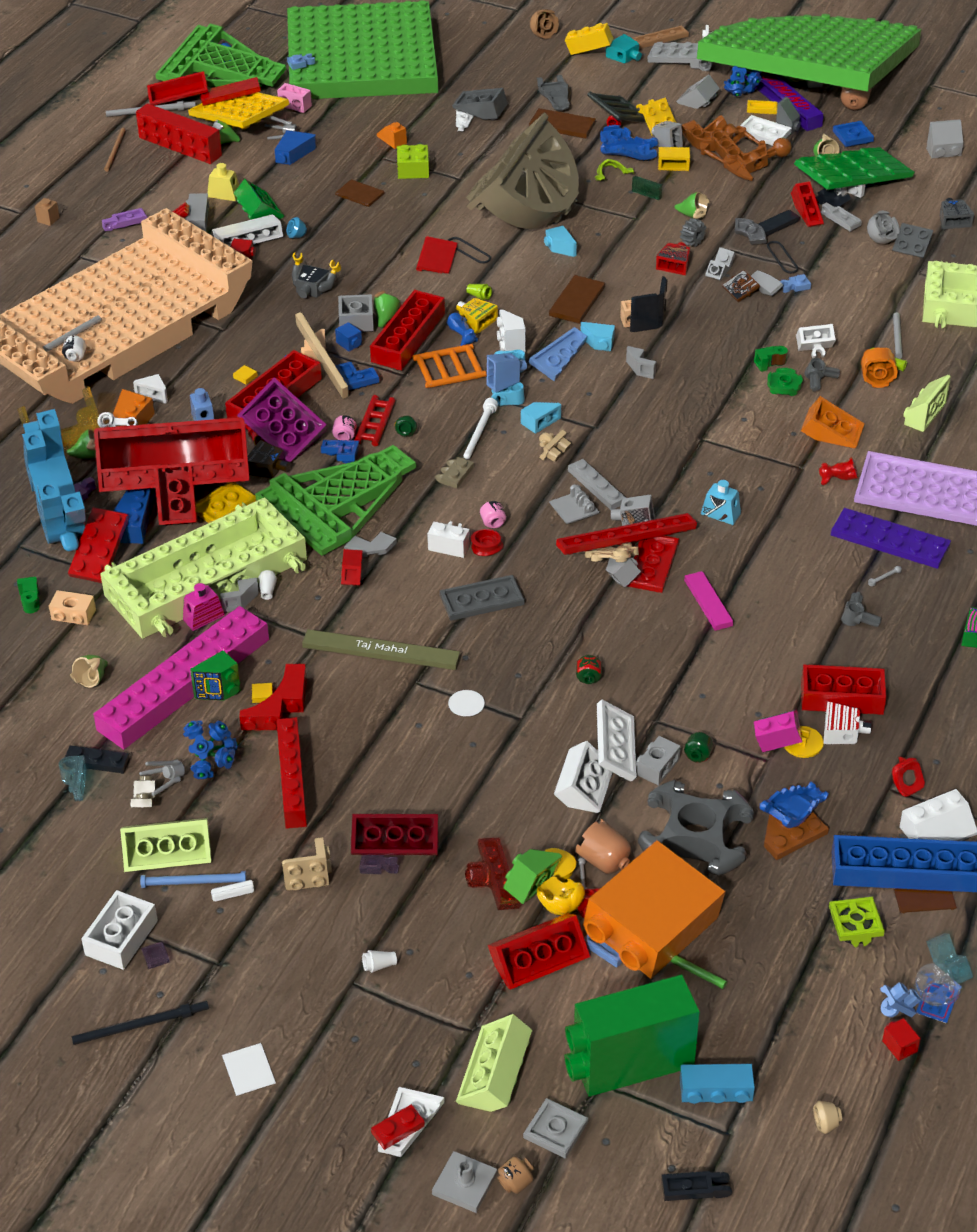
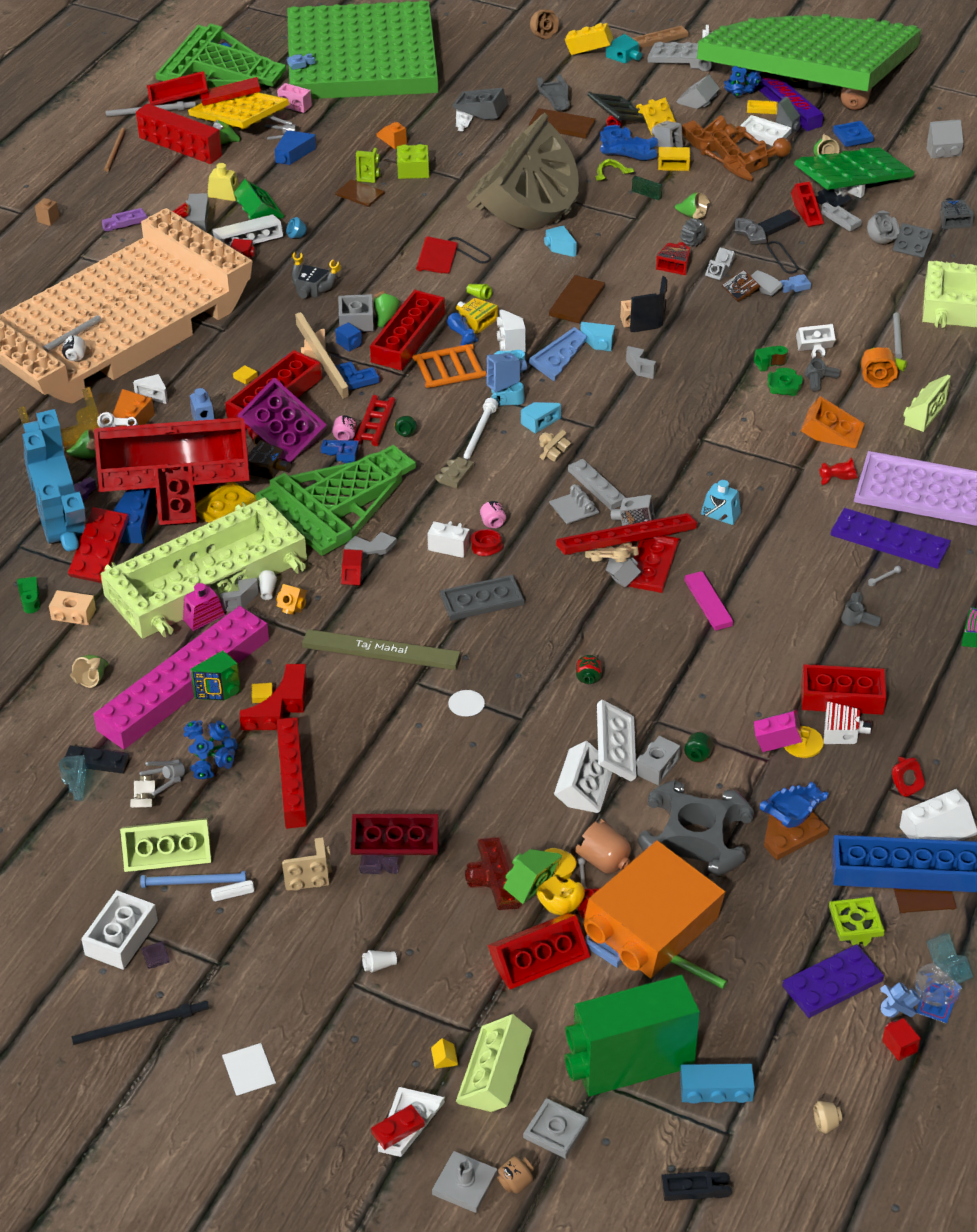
(291, 599): none -> light orange brick
(367, 166): none -> lime bracket
(444, 1054): none -> yellow slope
(832, 981): none -> dark purple plate

